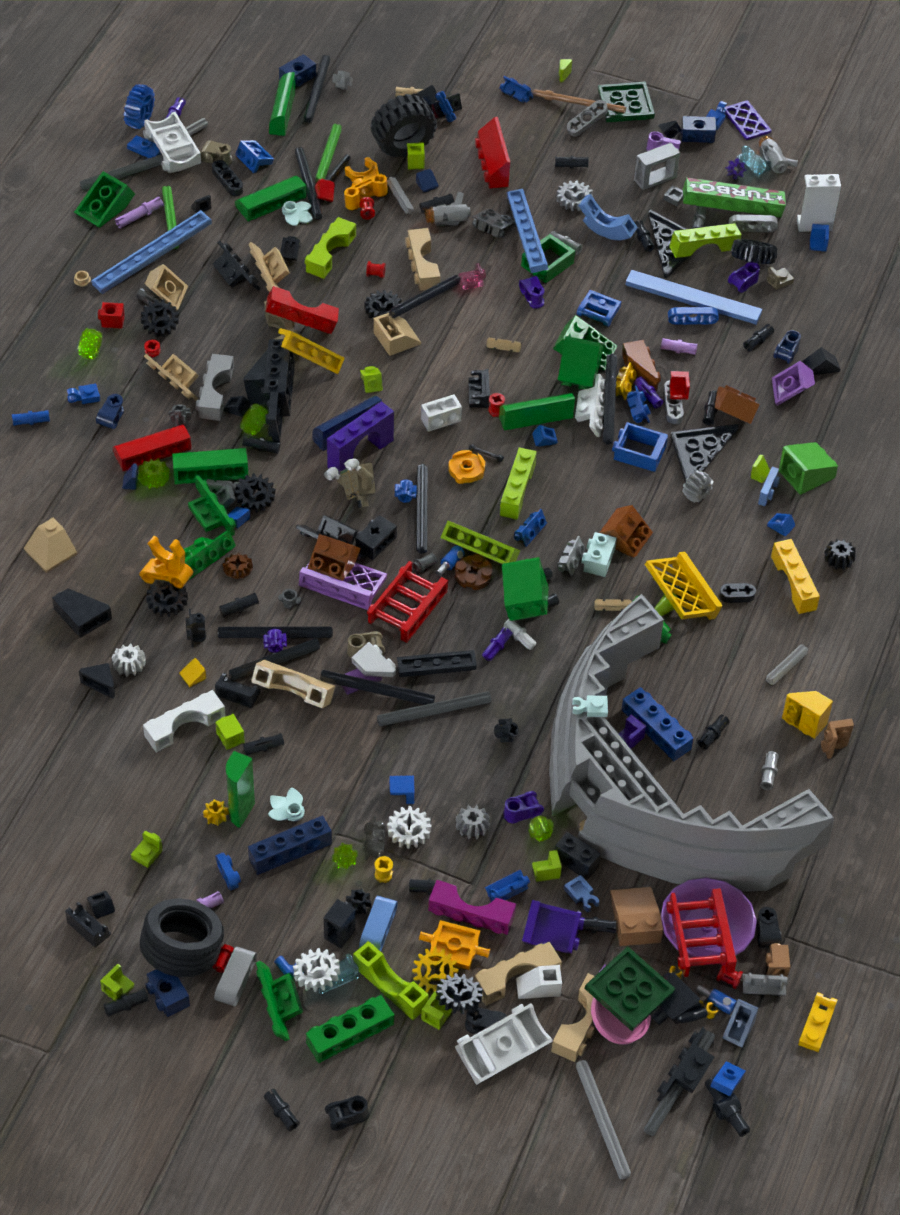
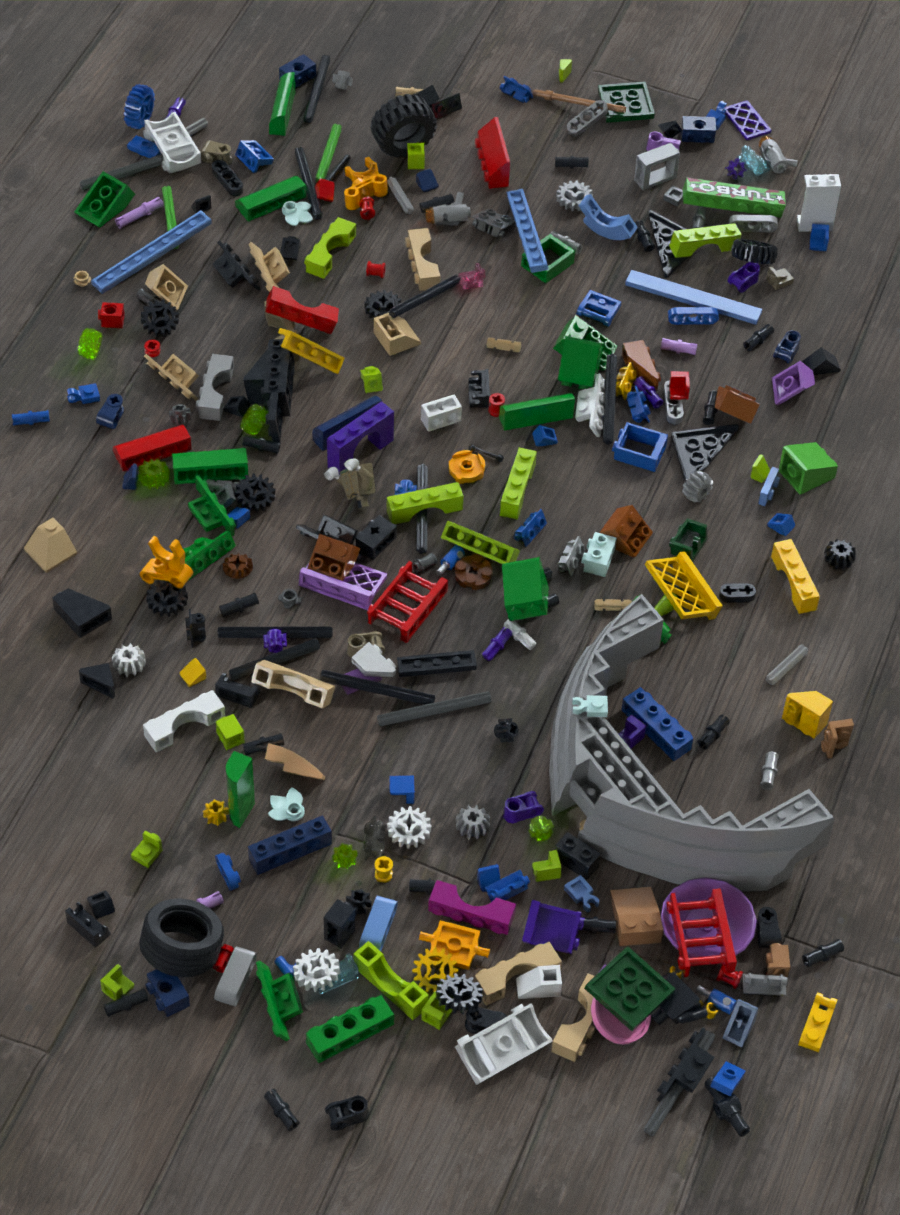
(292, 762): none -> light nougat slope
(445, 106): blue axle -> none
(445, 497): none -> lime arch
(487, 876): none -> blue slope
(532, 291): dark purple piece -> none
(603, 1119): light grey axle -> none
(689, 538): none -> dark green window
(823, 953): none -> black pin

